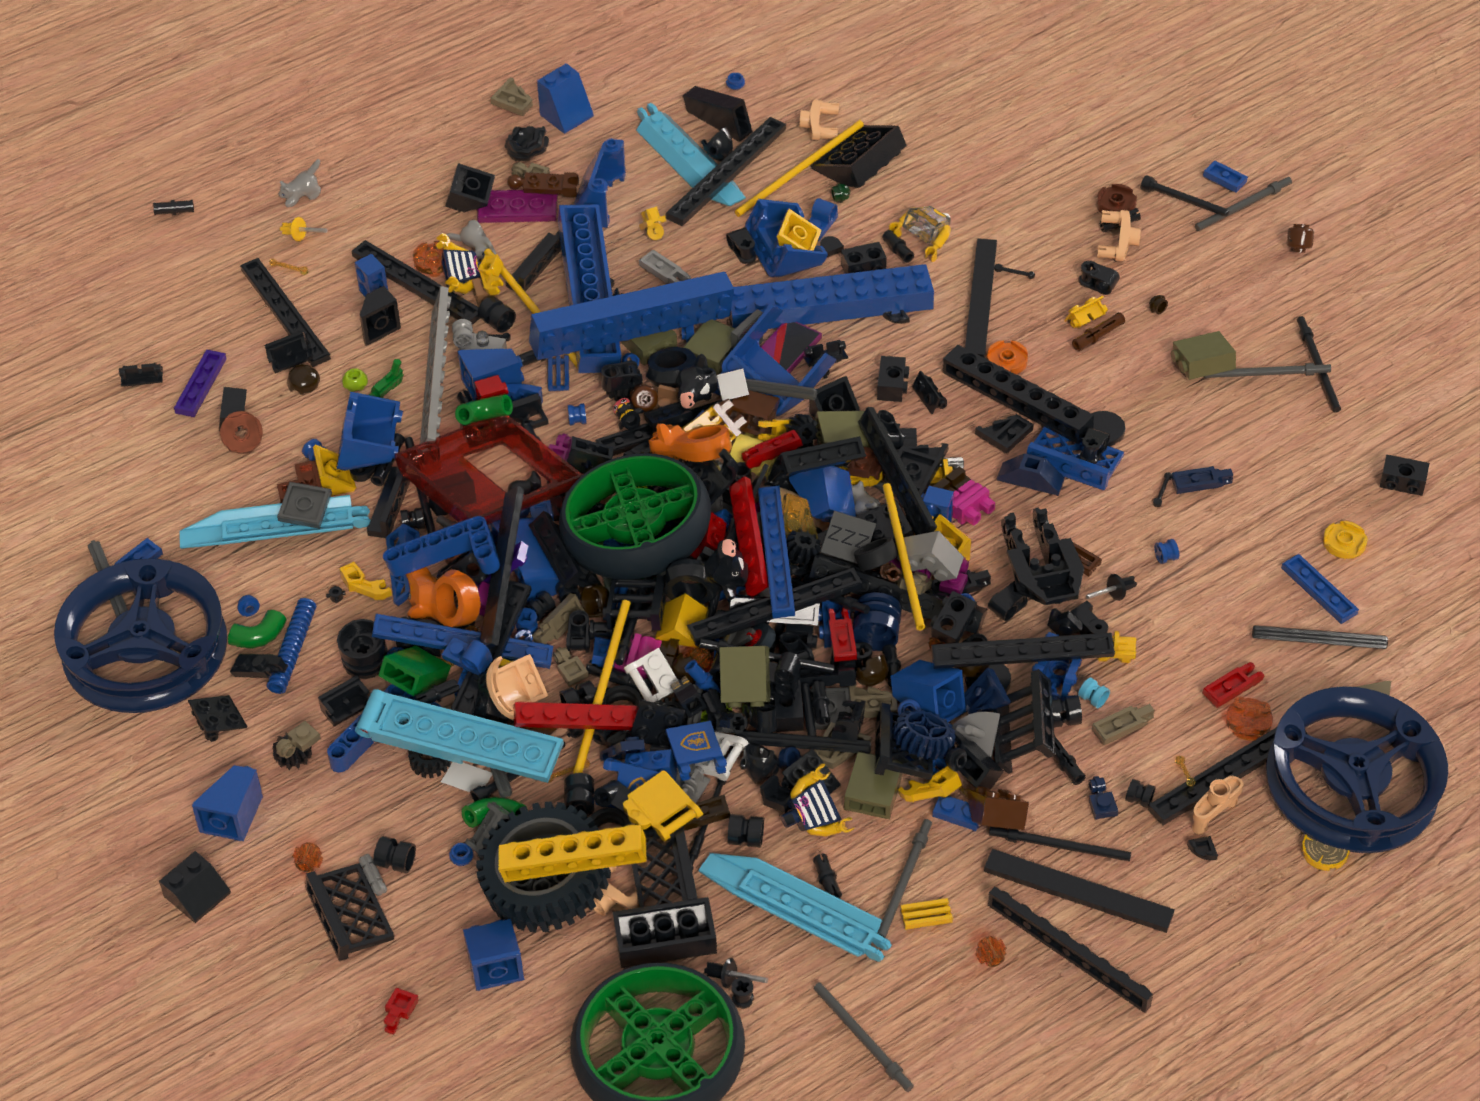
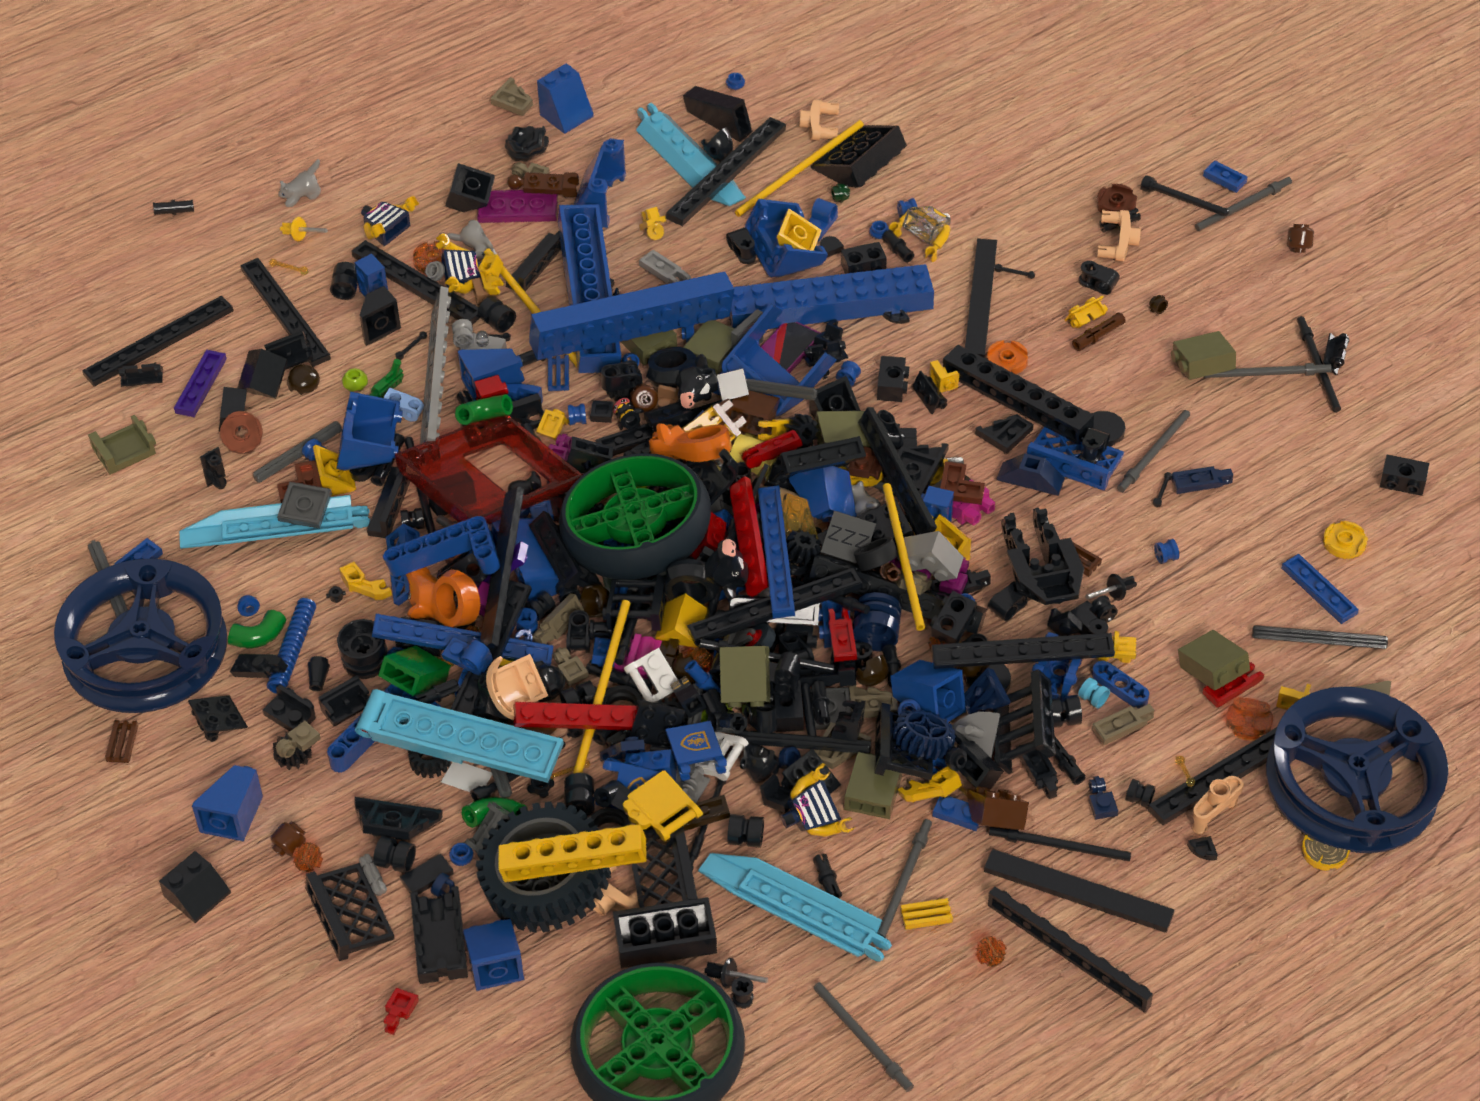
(113, 739): none -> reddish brown tile
(123, 446): none -> olive panel
(158, 340): none -> black tile
(213, 468): none -> black hinge
(262, 373): none -> black slope
(287, 838): none -> reddish brown head
(289, 709): none -> black bracket
(295, 452): none -> dark grey axle
(317, 672): none -> black cone
(344, 281): none -> black wheel
(387, 220): none -> torso
(394, 819): none -> black wing
(400, 355): none -> black hinge
(409, 404): none -> light blue leg
(423, 876): none -> black tile
(431, 270): none -> light grey plate
(439, 937): none -> black piece
(441, 884): none -> dark blue tile
(541, 791): none -> black plate
(551, 678): none -> black helmet
(552, 423): none -> yellow bracket
(602, 411): none -> black plate
(831, 333): none -> black slope
(850, 370): none -> blue wheel
(878, 229): none -> blue plate
(902, 206): none -> blue wheel
(943, 380): none -> yellow bracket
(964, 490): none -> copper plate
(1041, 772): none -> black hinge
(1104, 609): none -> black wheel
(1123, 693): none -> blue beam
(1133, 474): none -> dark grey bar
(1214, 659): none -> olive brick
(1289, 696): none -> yellow bracket
(1336, 351): none -> black hinge

